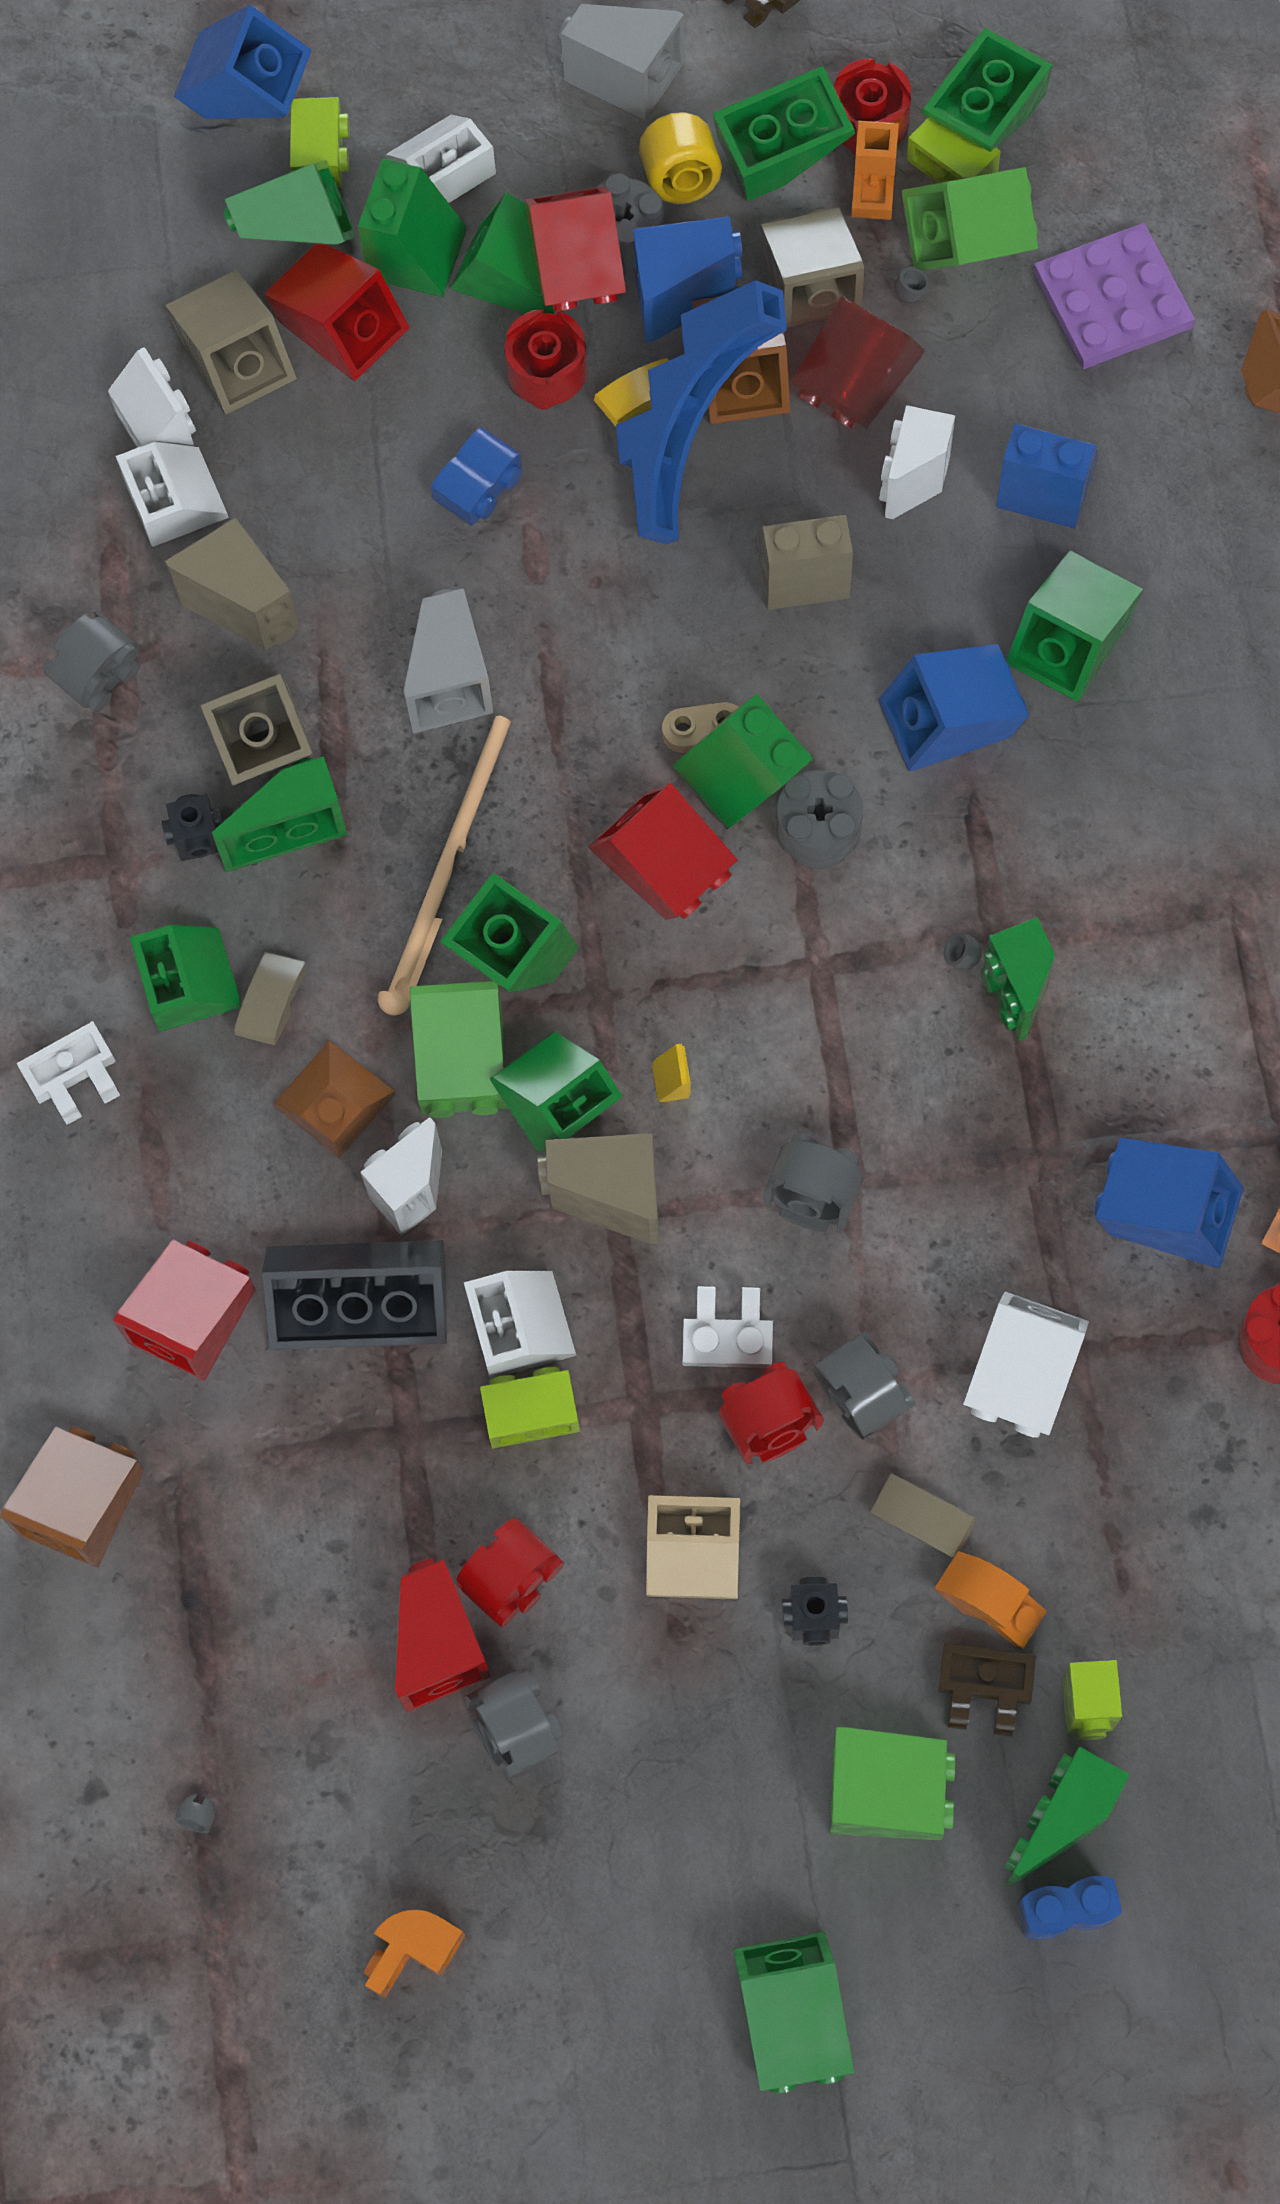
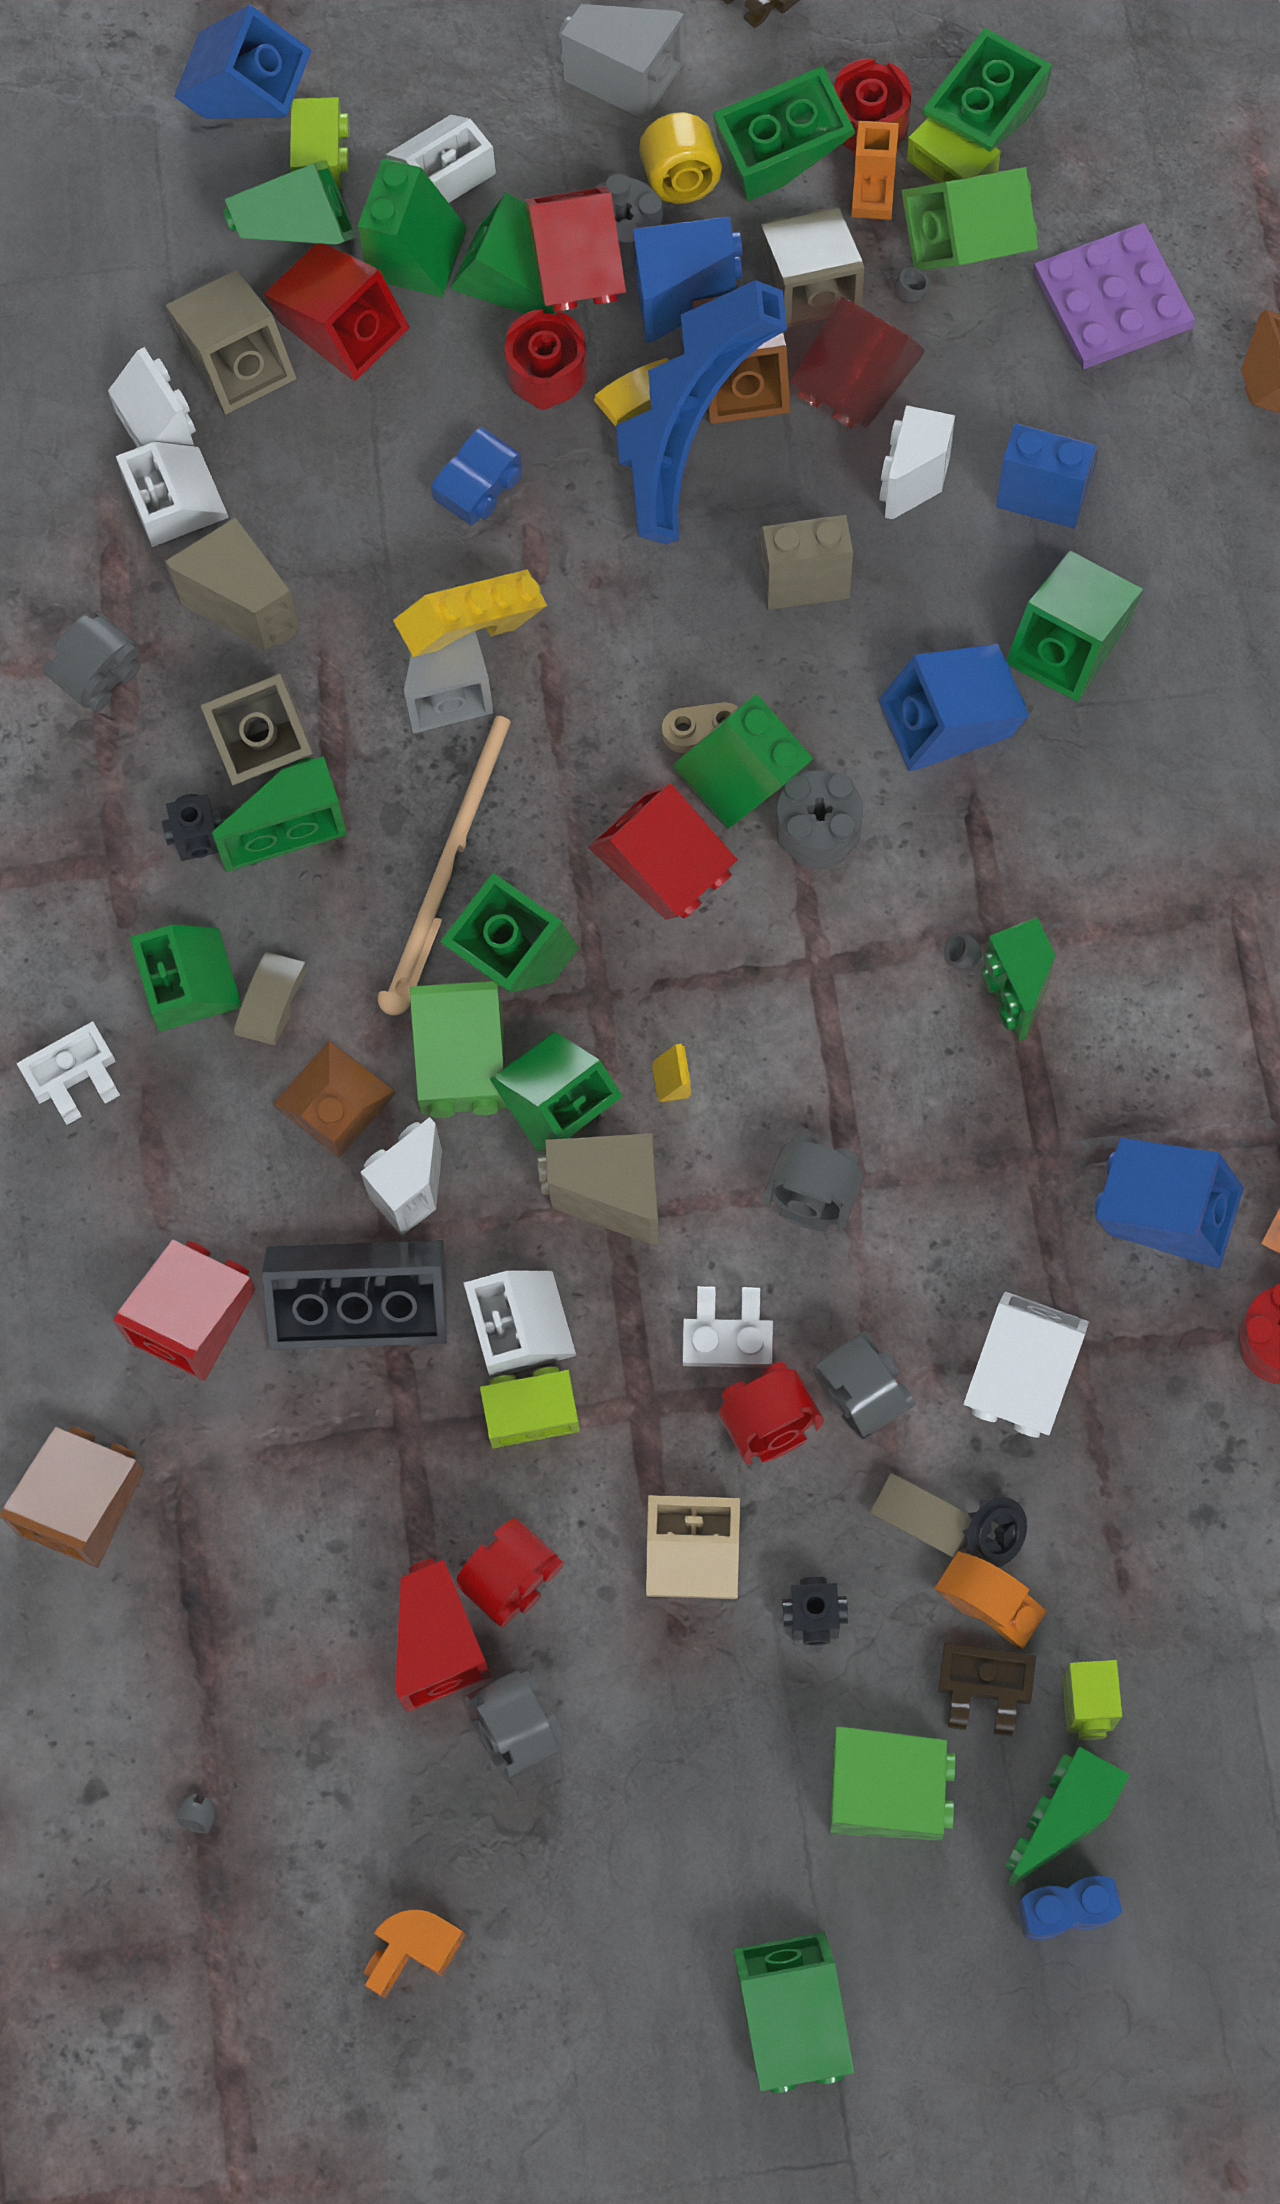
(449, 614): none -> yellow arch
(1009, 1534): none -> black gear

